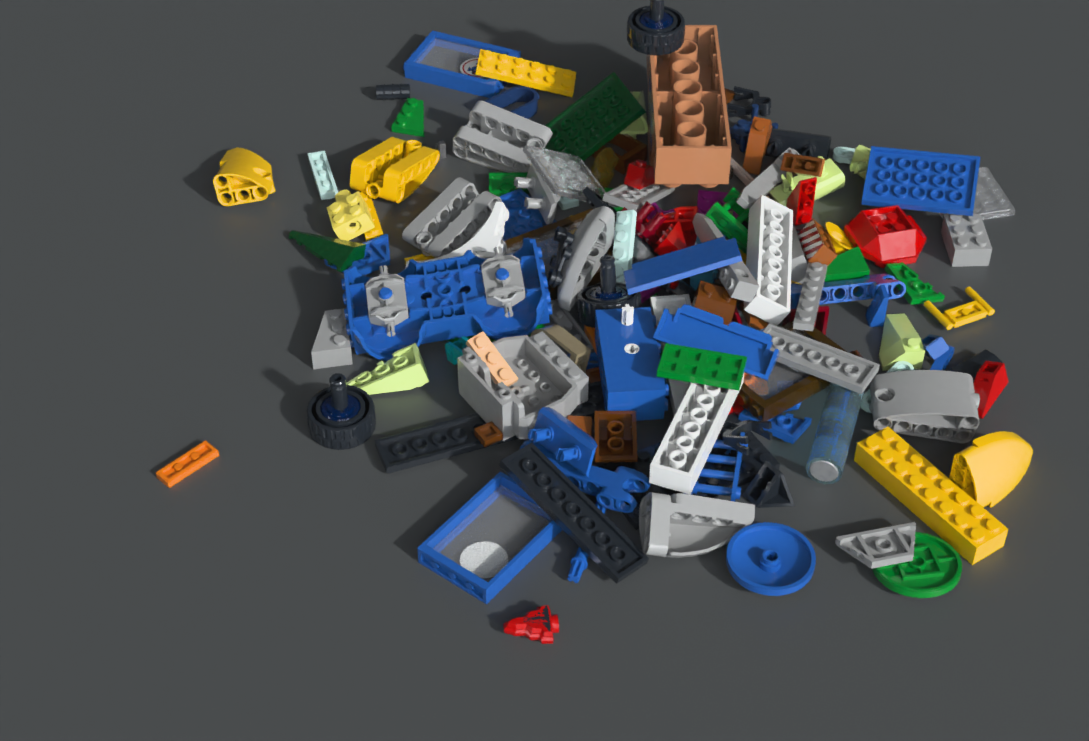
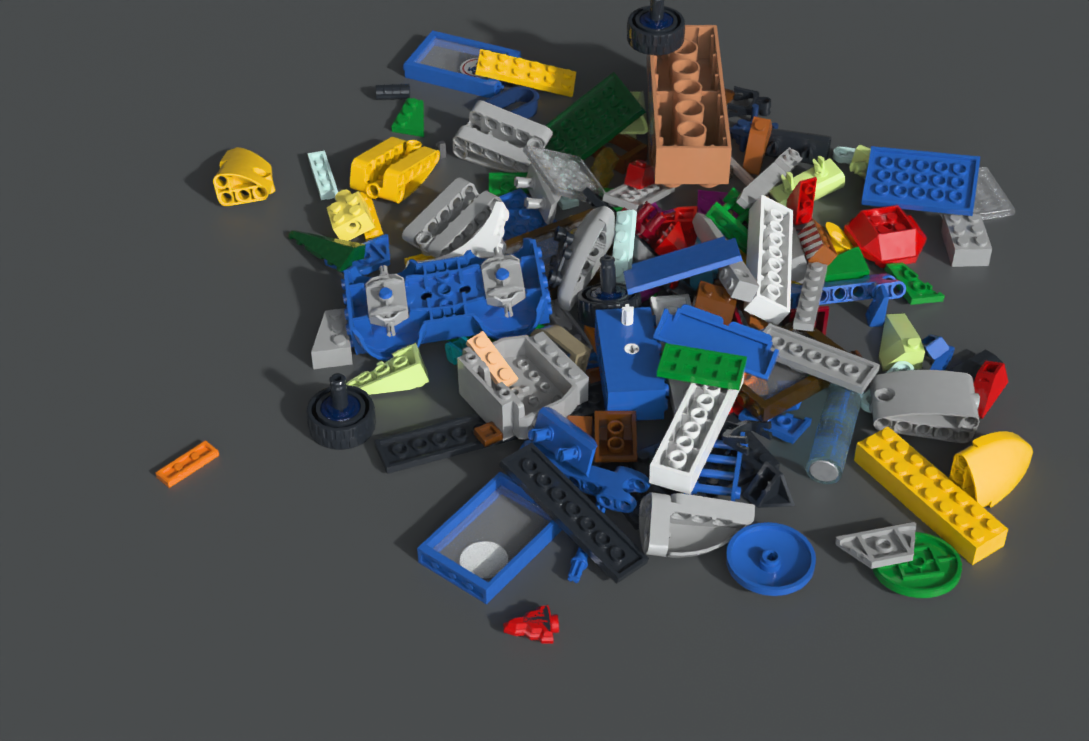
(802, 165): dark orange slope -> none
(964, 313): yellow plate -> none

